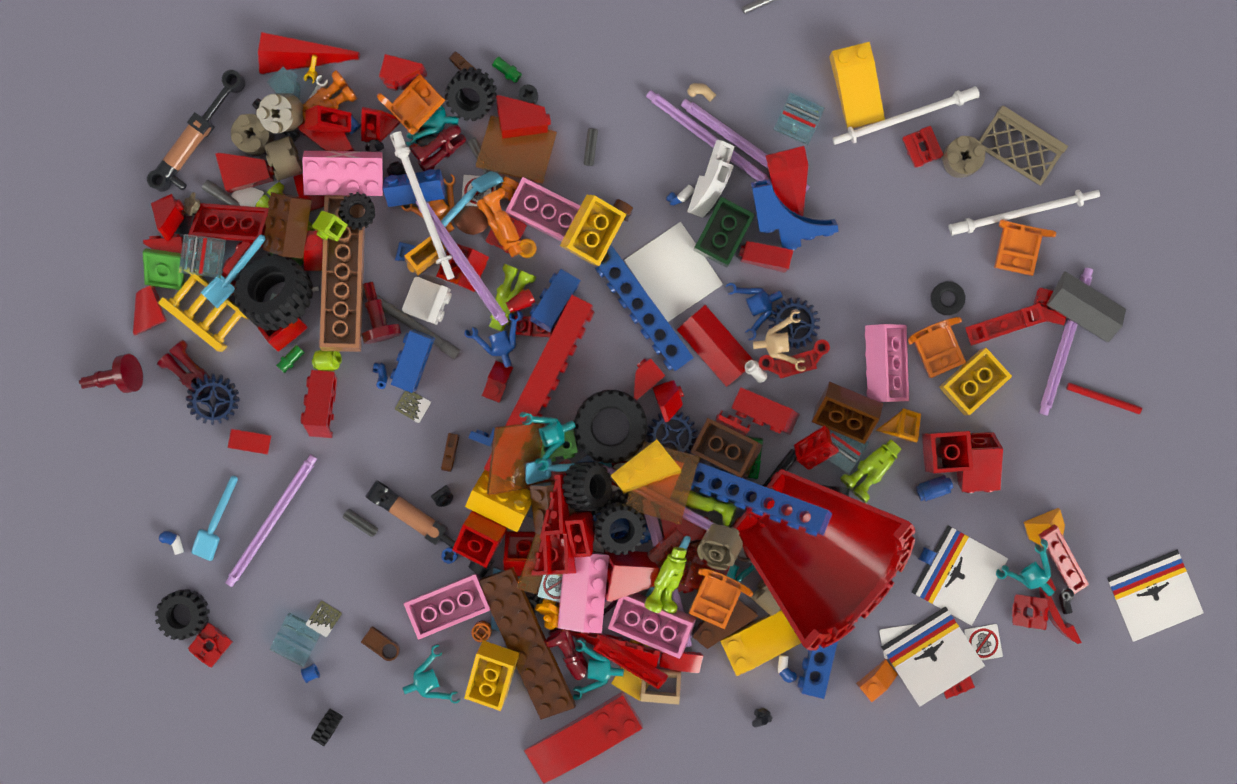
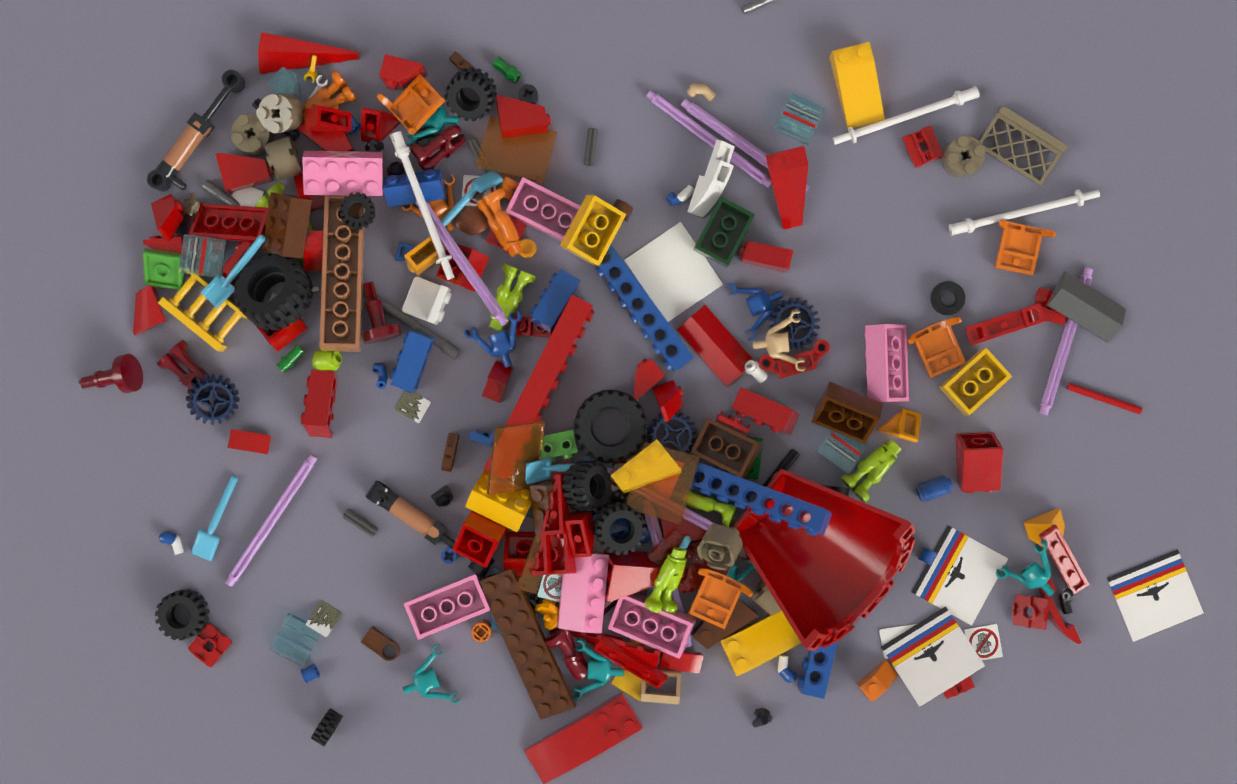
(329, 226): lime brick -> none
(491, 675): yellow brick -> none
(521, 301): red cone -> none
(551, 435): teal piece -> none
(791, 226): blue arch -> none
(815, 448): red bracket -> none
(947, 451): red slope -> none

